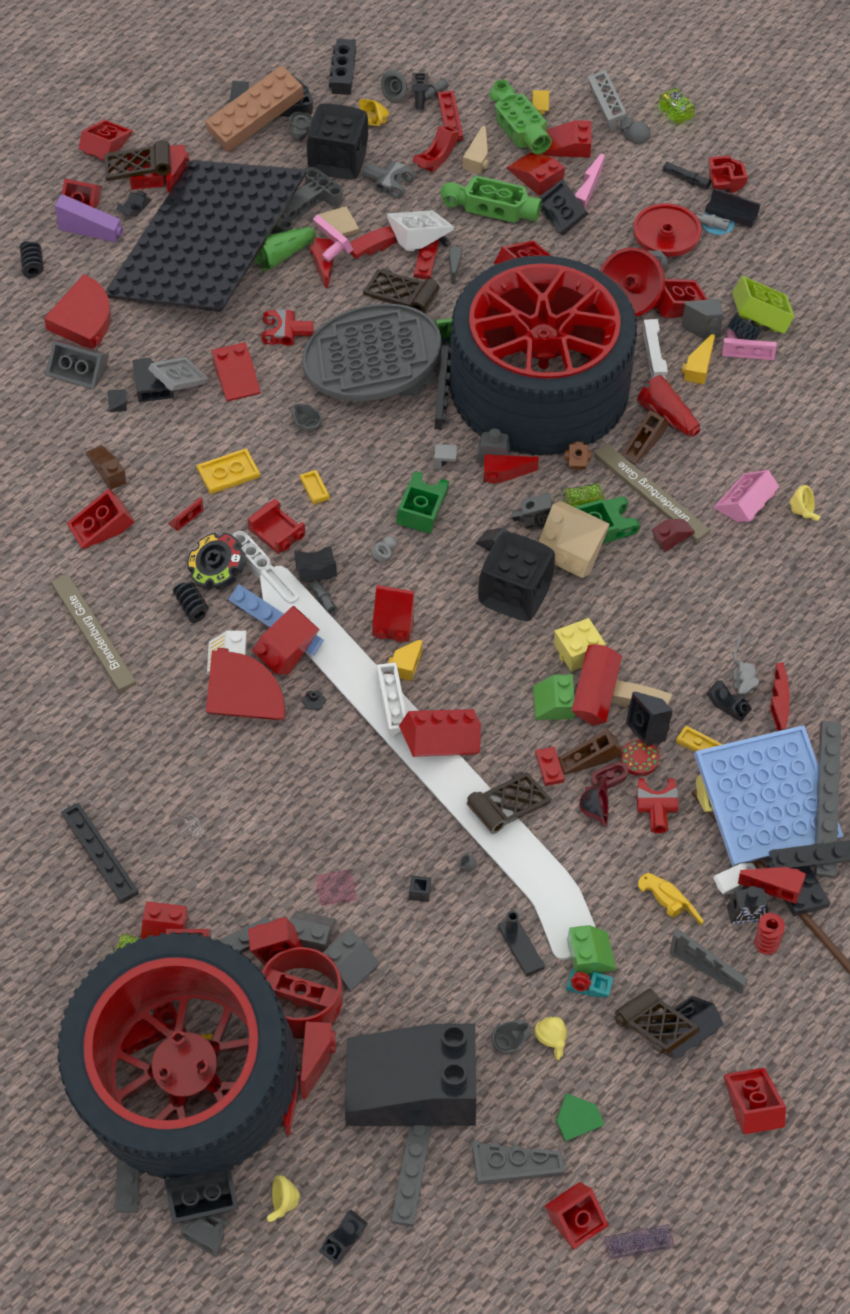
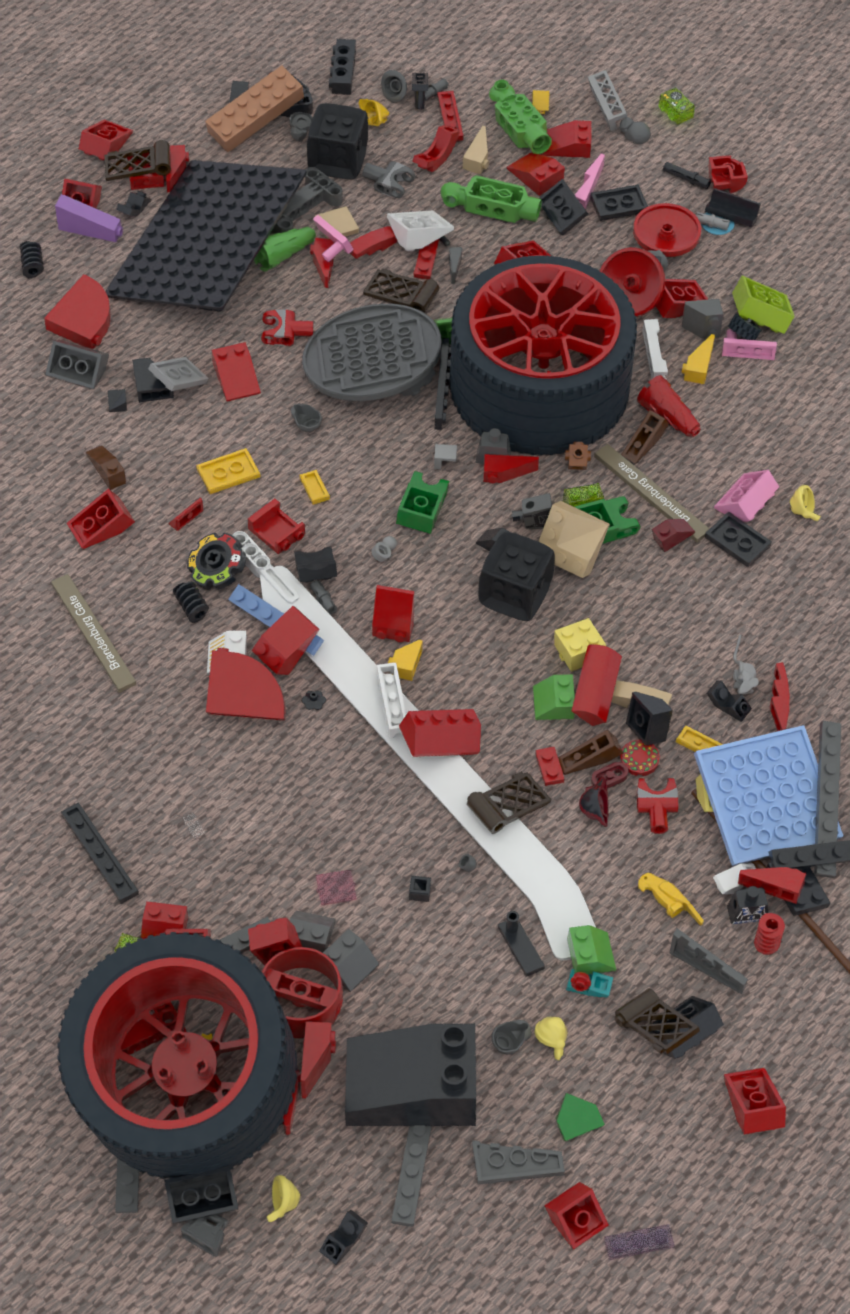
(618, 202): none -> black plate
(738, 539): none -> black plate

